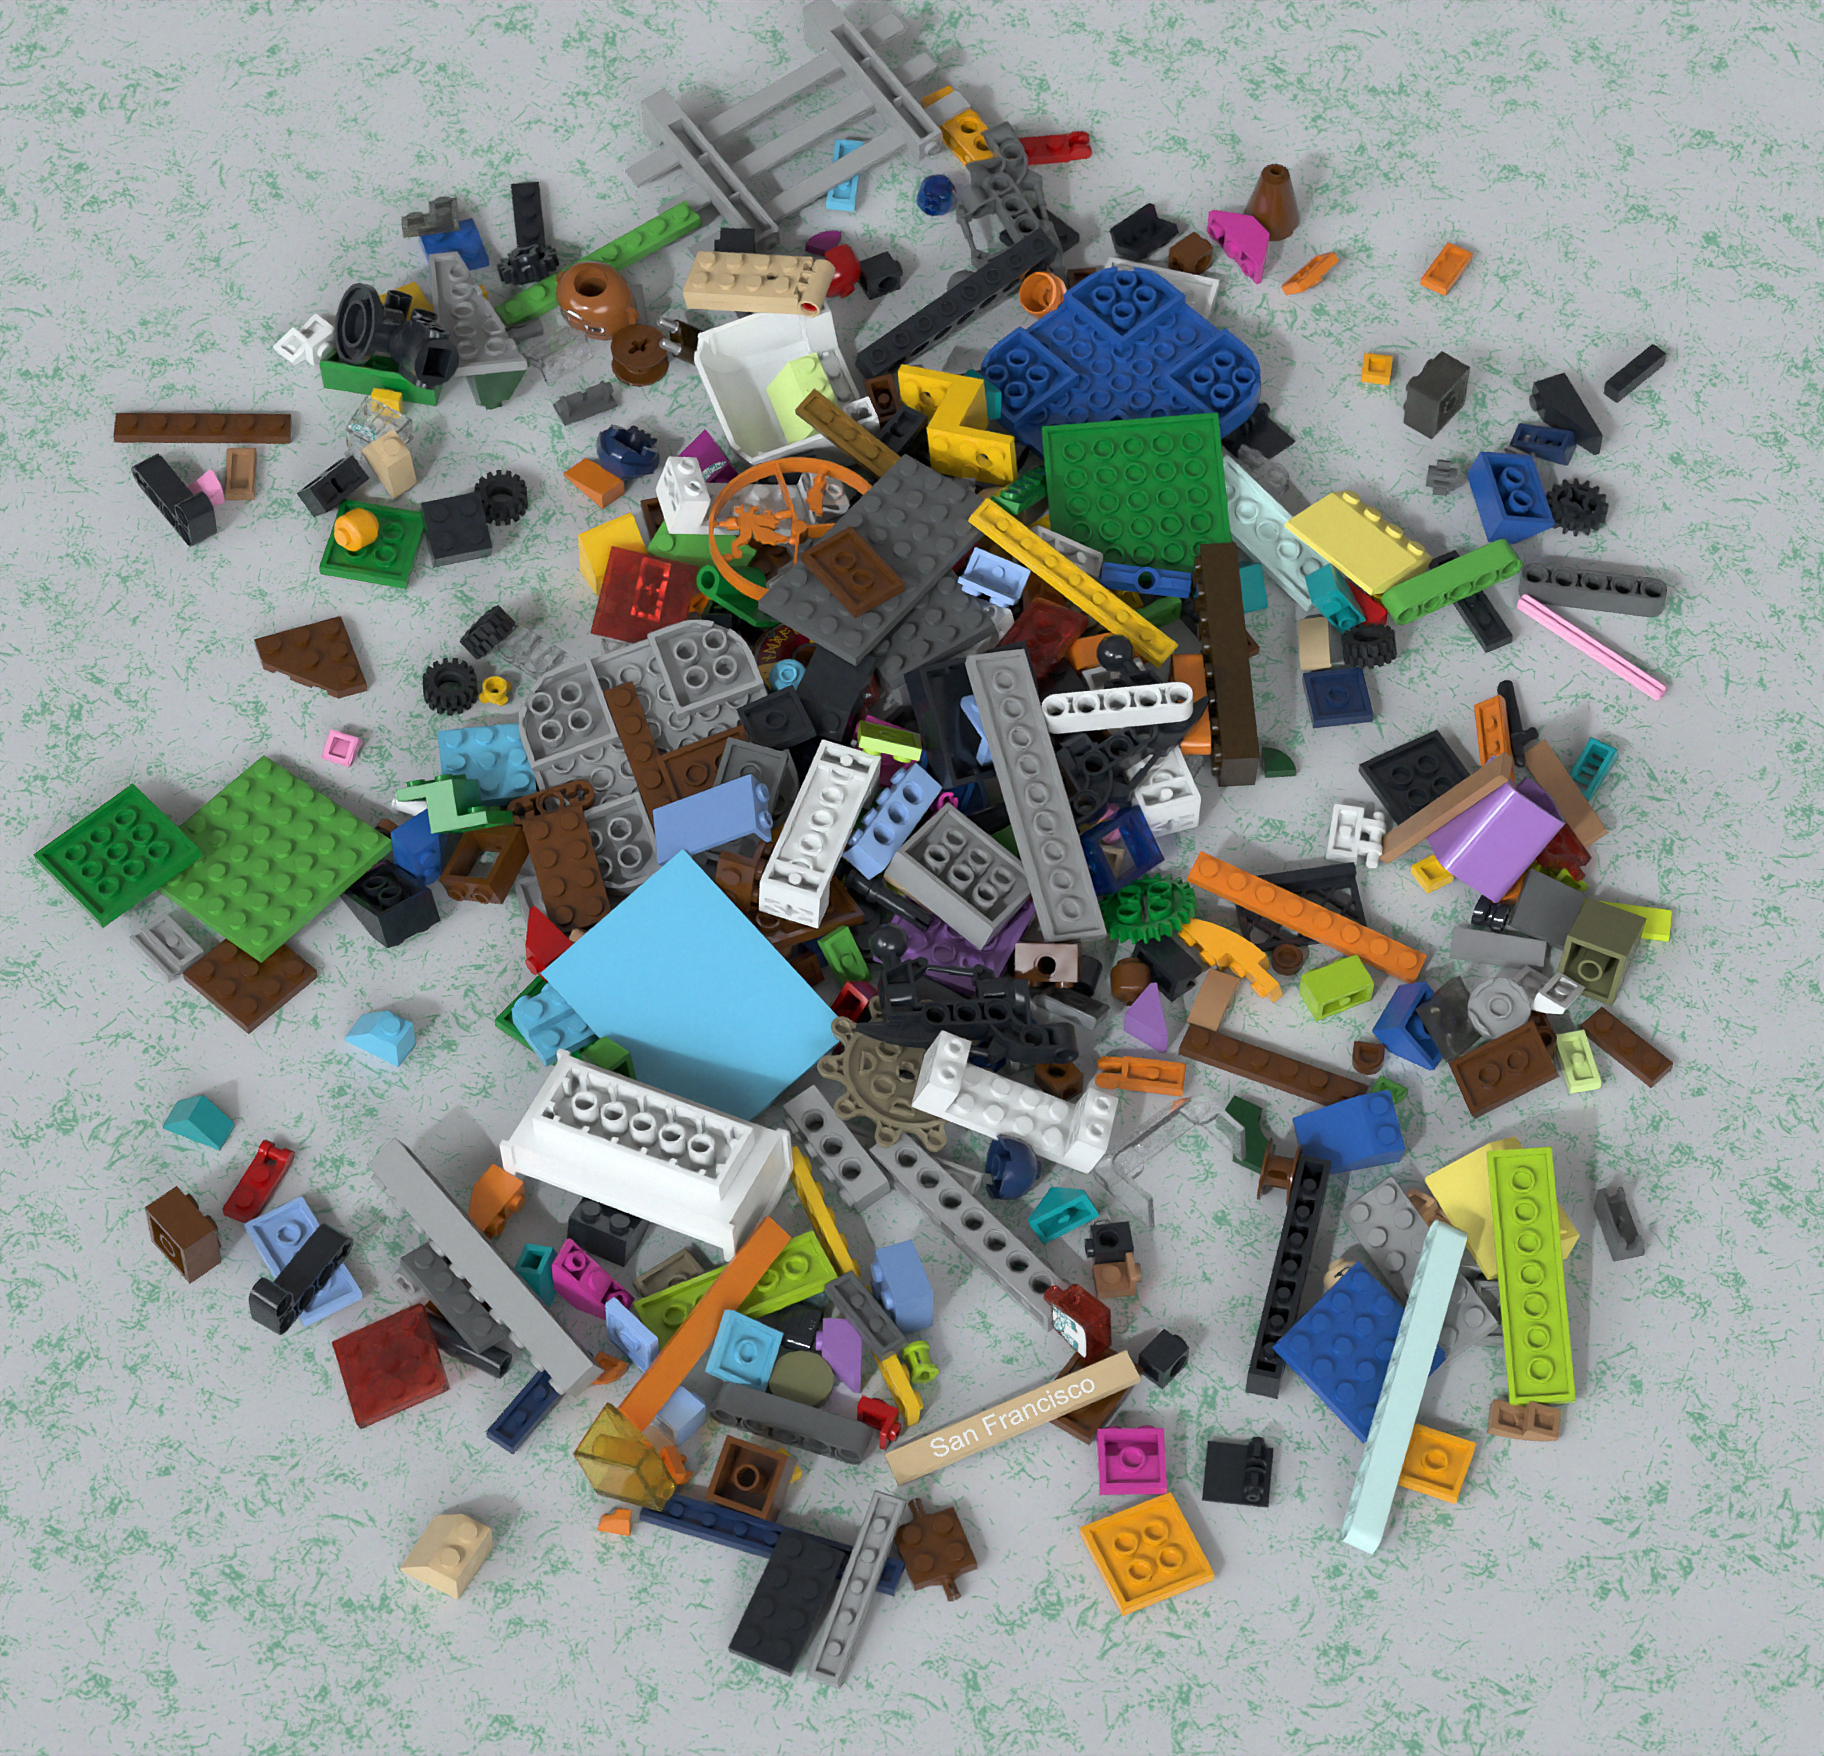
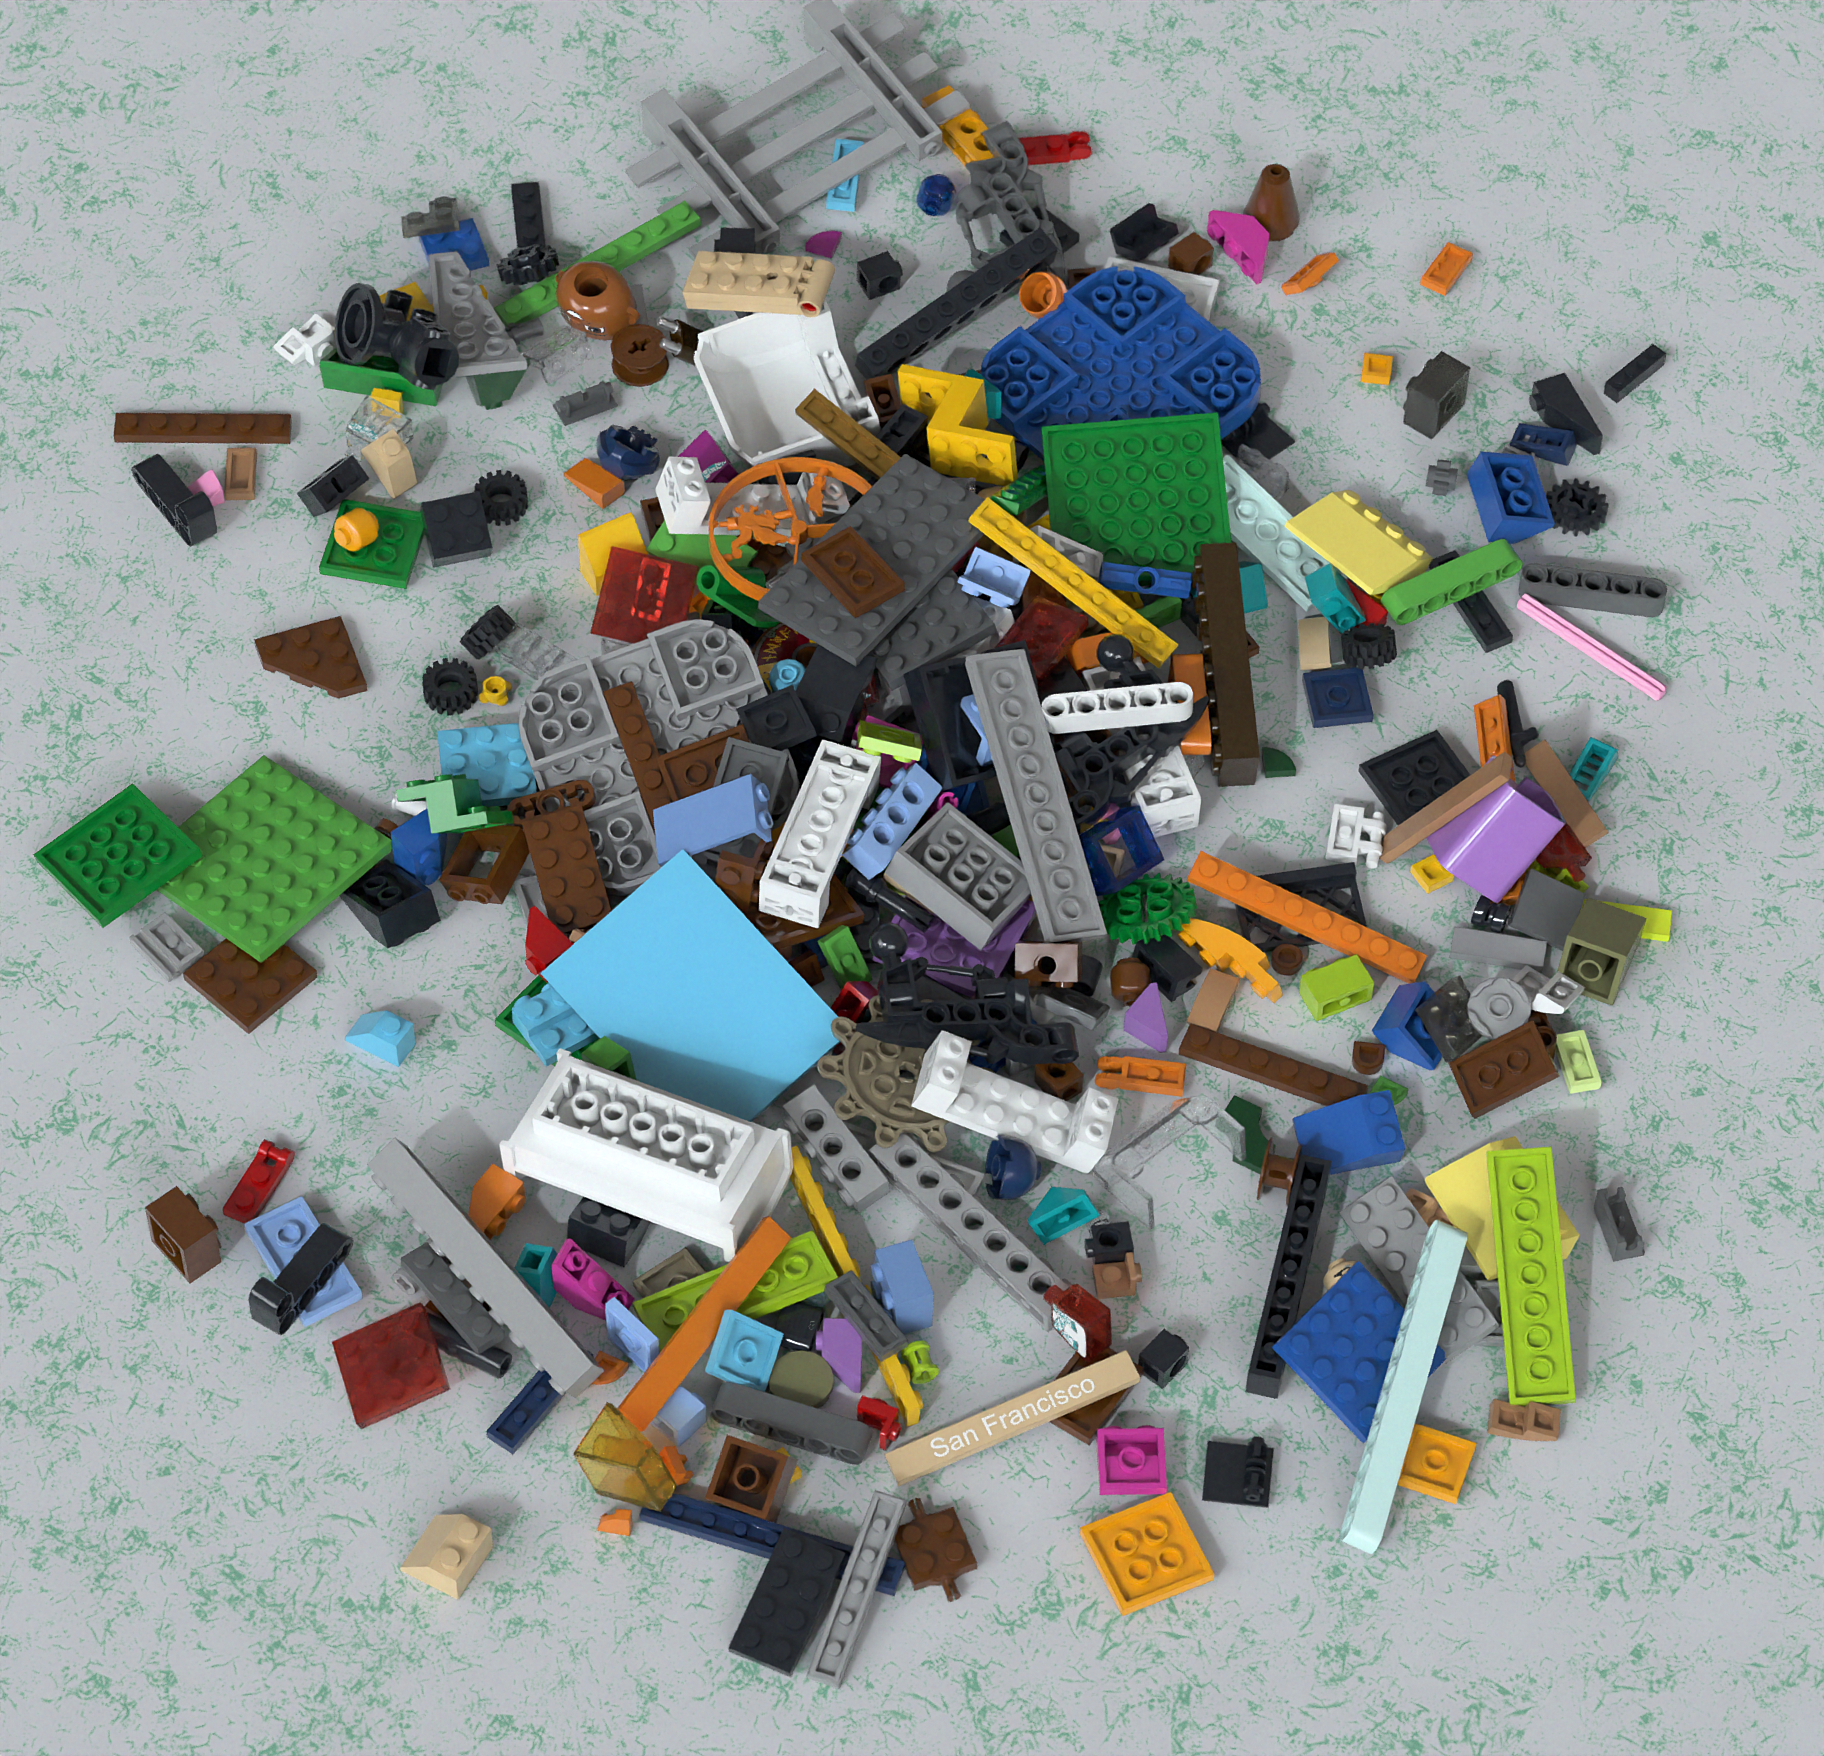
(199, 1121): teal slope -> none
(341, 748): bright pink slope -> none
(791, 388): yellowish green slope -> none
(846, 270): red cylinder -> none
(1626, 1047): reddish brown plate -> none

